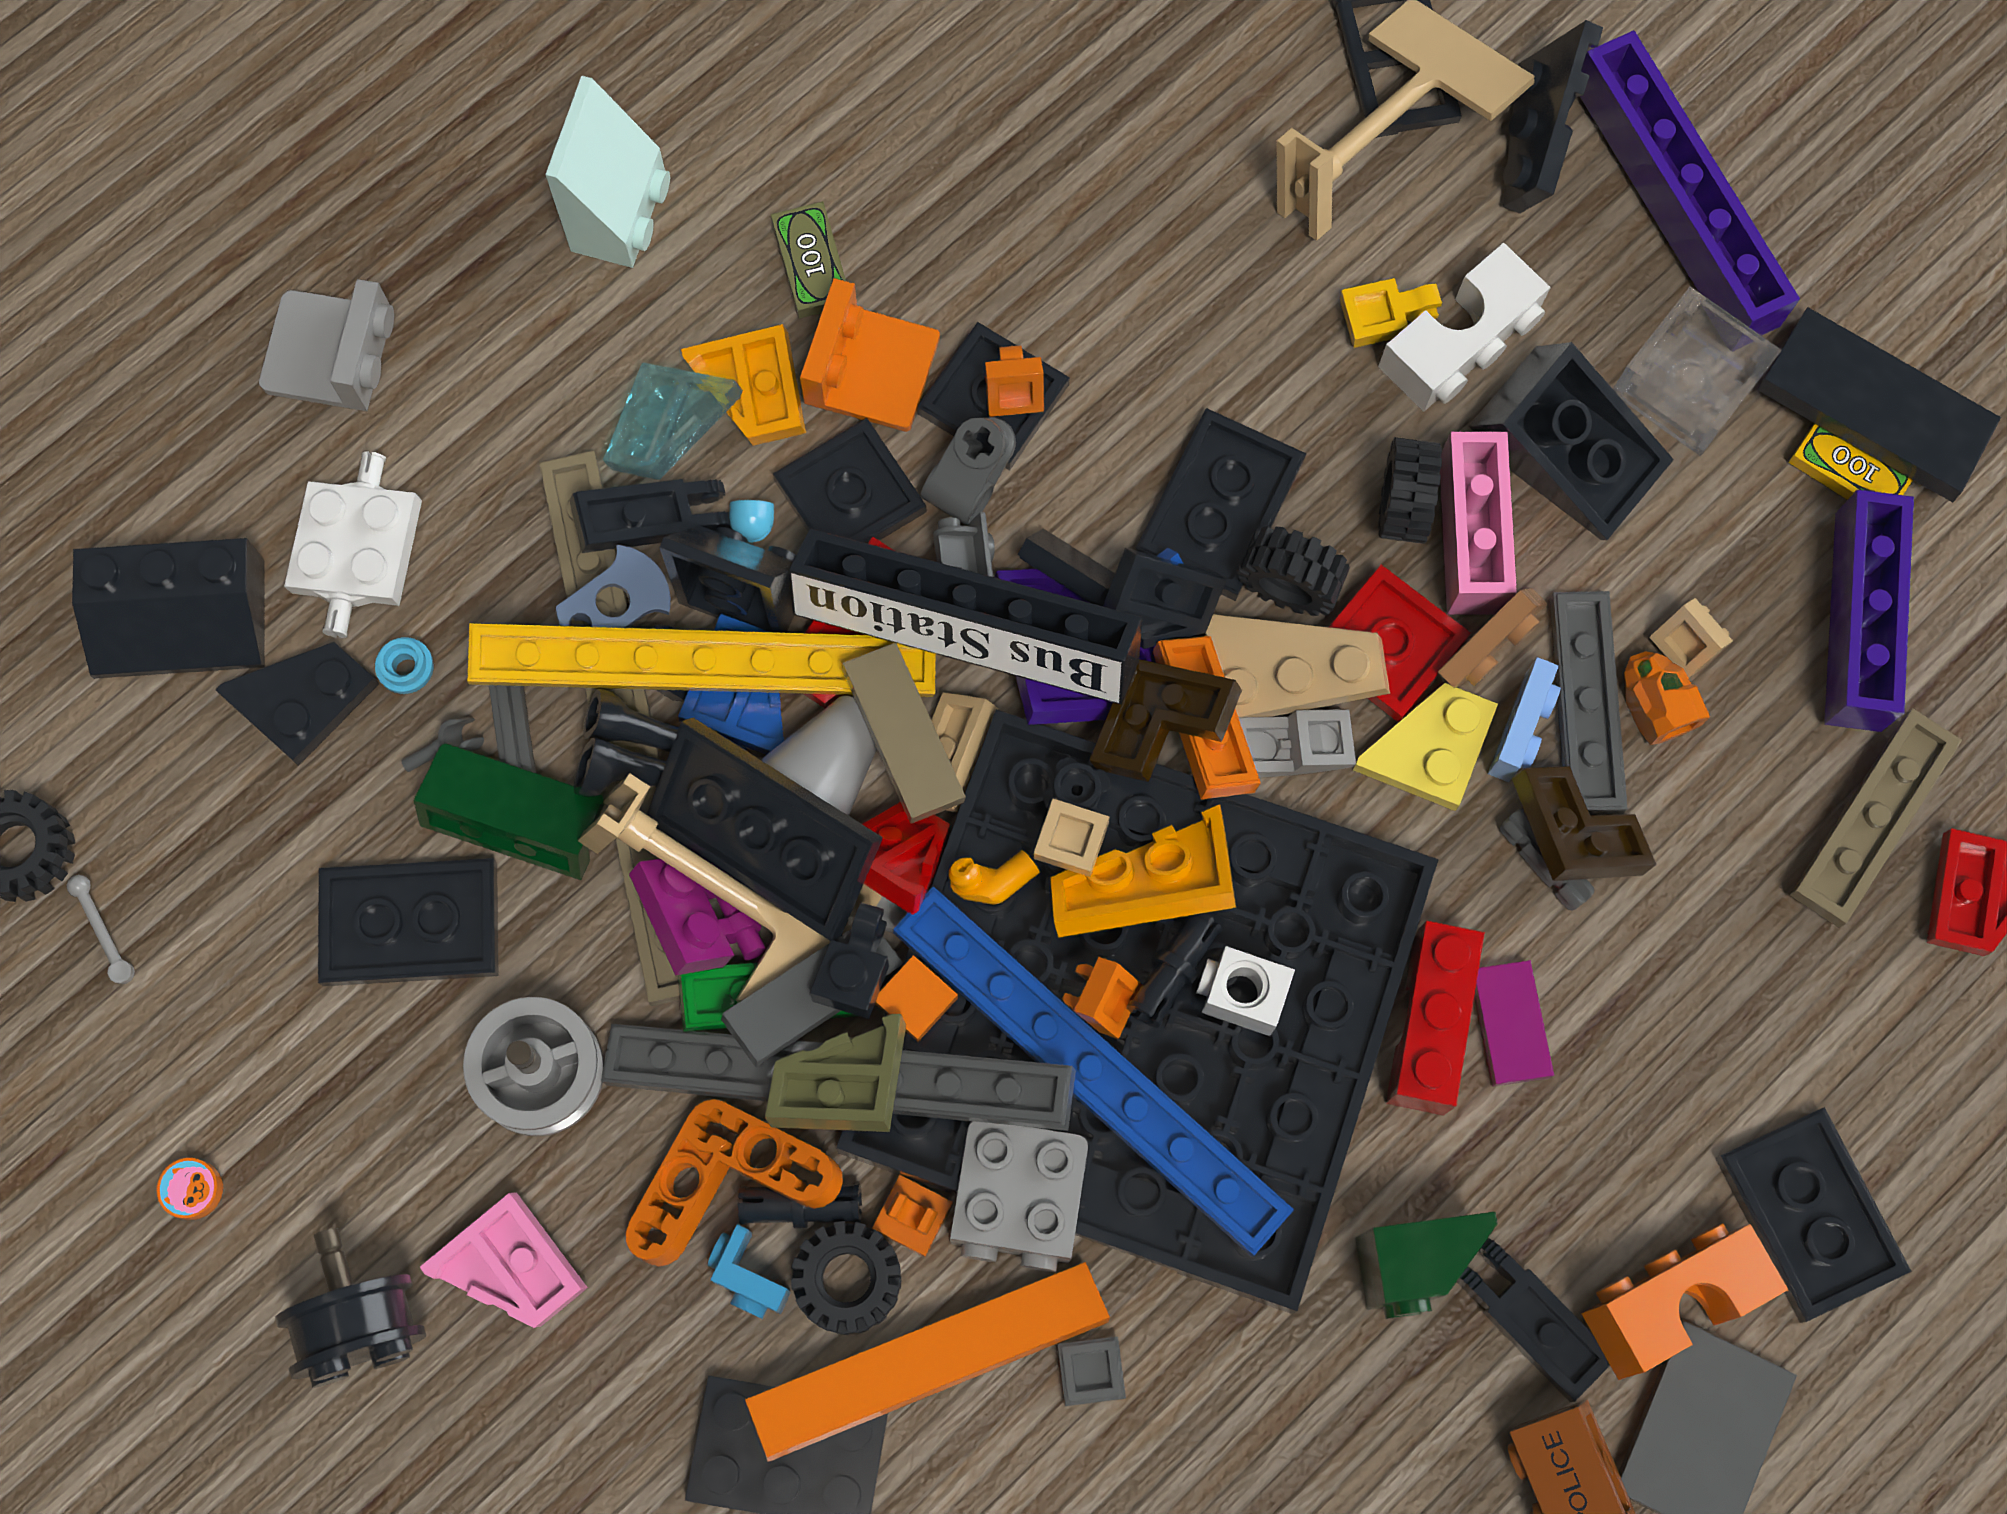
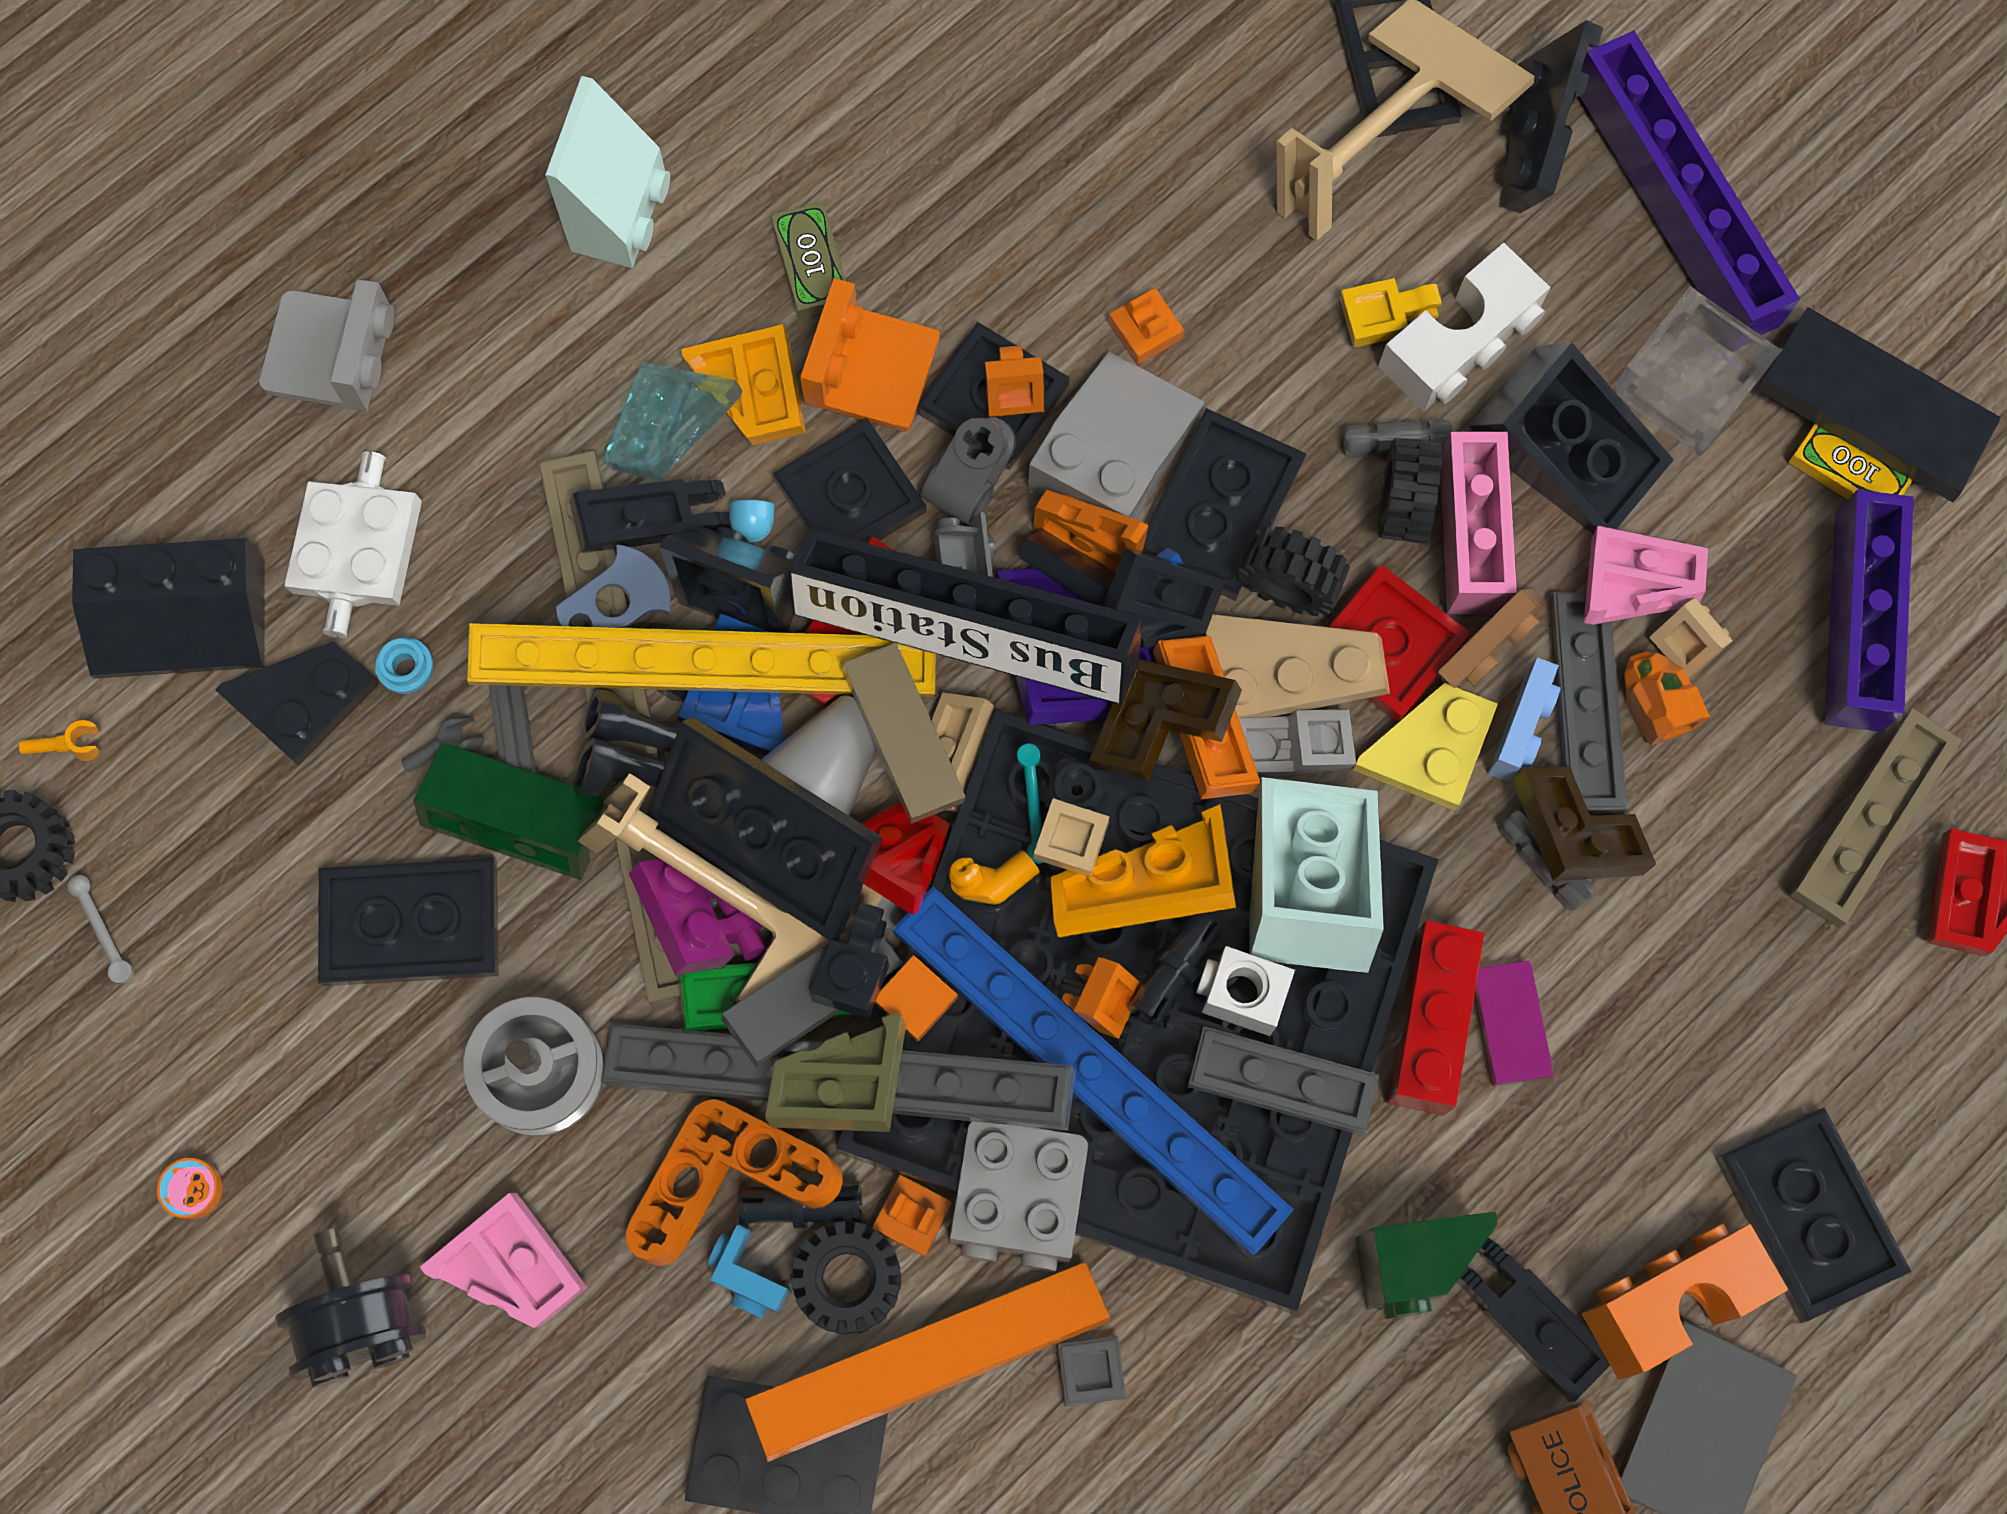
(65, 742): none -> light orange hand
(1028, 758): none -> teal hinge
(1089, 528): none -> orange wing
(1115, 438): none -> light grey slope
(1146, 326): none -> orange tile
(1283, 1081): none -> dark grey tile
(1316, 876): none -> light aqua slope
(1360, 439): none -> dark grey axle
(1641, 575): none -> bright pink wing

